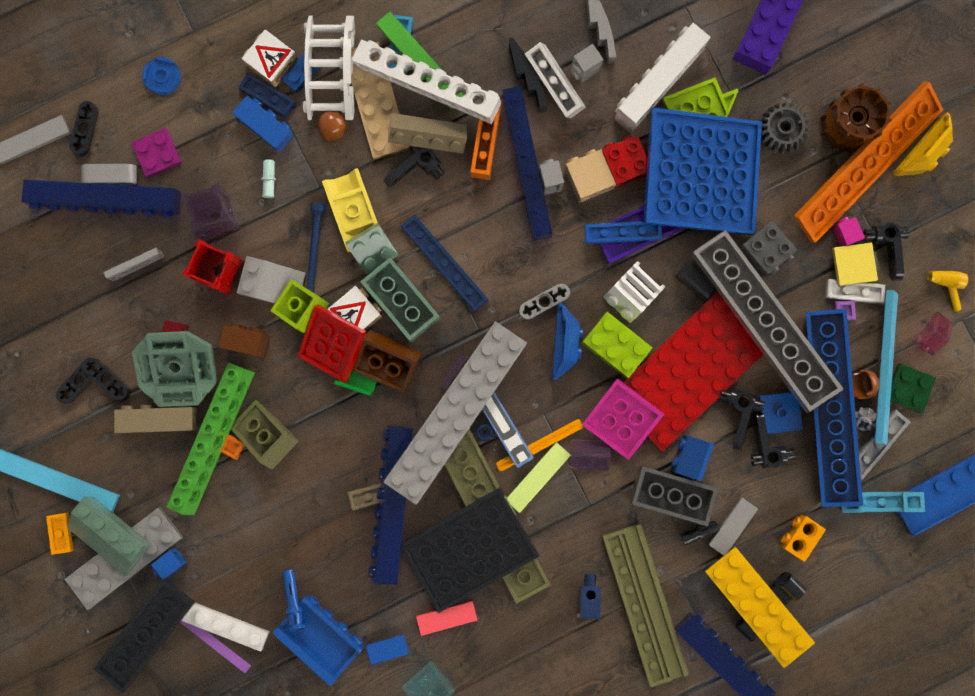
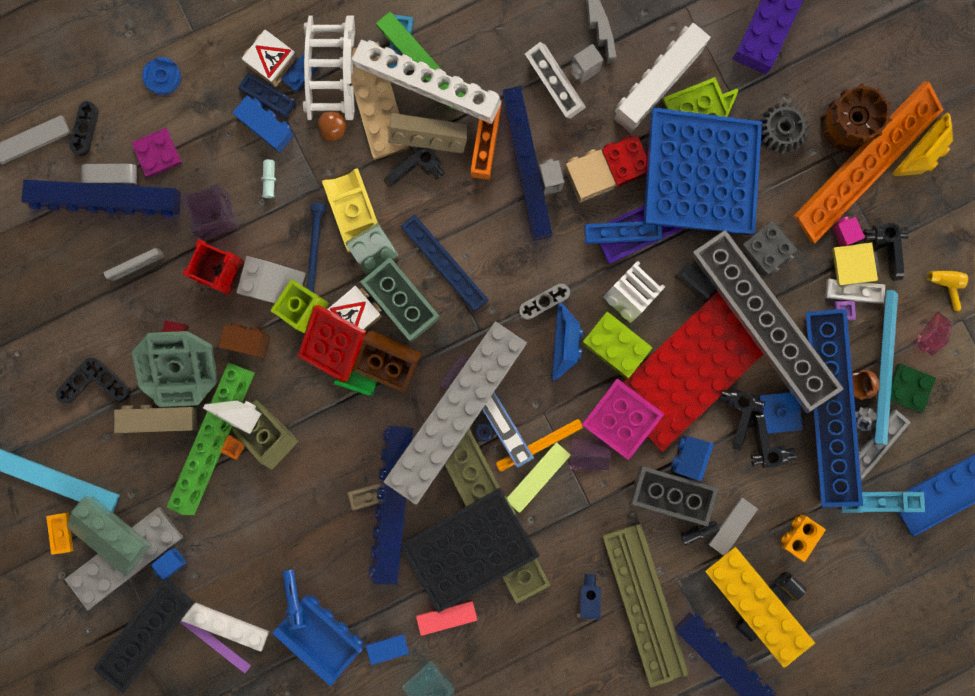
(236, 413): none -> white slope
(525, 70): black slope -> none

